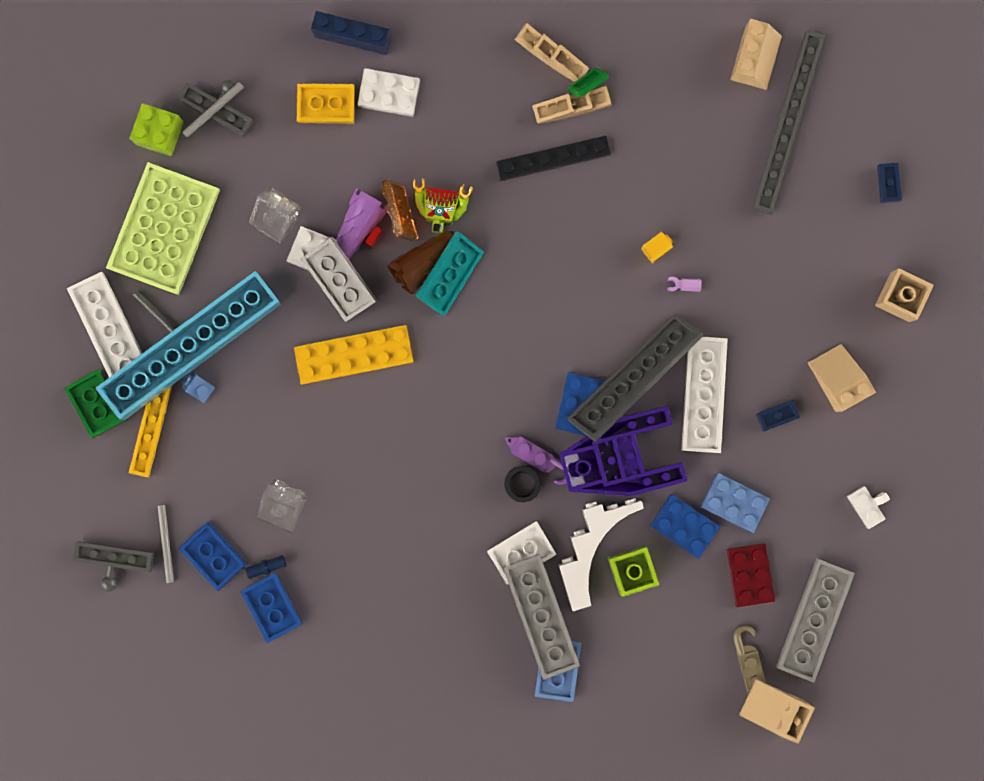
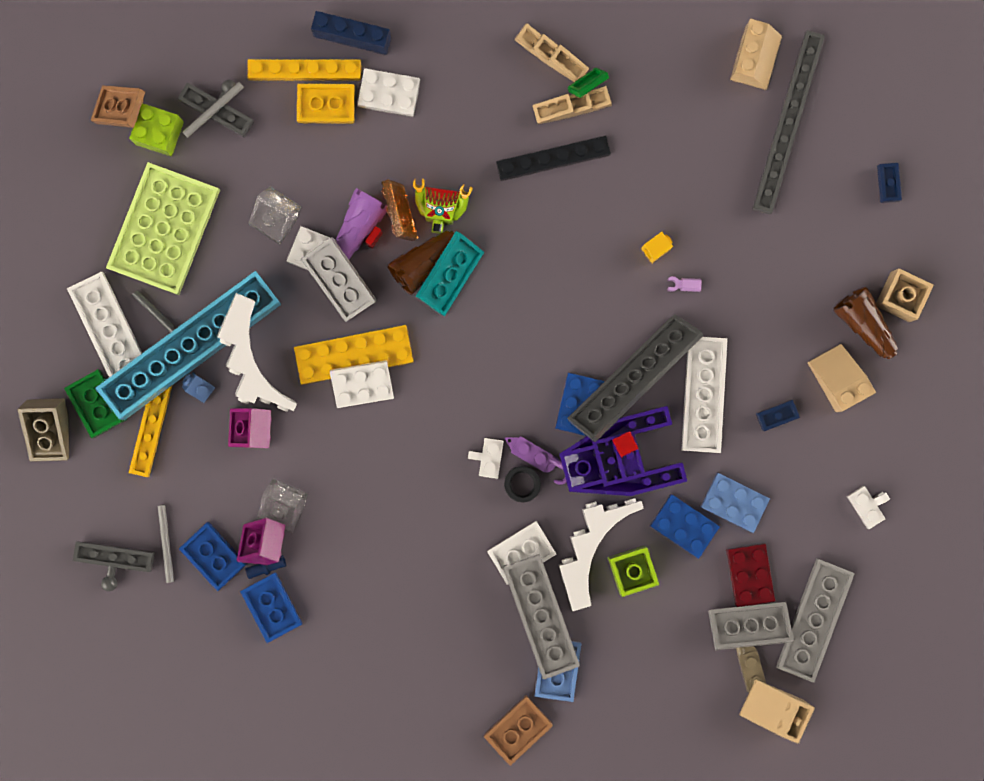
(45, 429): none -> dark tan slope
(118, 106): none -> medium nougat plate
(249, 428): none -> magenta slope
(253, 384): none -> white arch
(261, 542): none -> magenta slope
(304, 70): none -> yellow plate
(361, 384): none -> white plate
(489, 458): none -> white plate
(518, 730): none -> medium nougat plate
(625, 444): none -> red tile
(750, 626): none -> light grey plate
(867, 321): none -> reddish brown cone

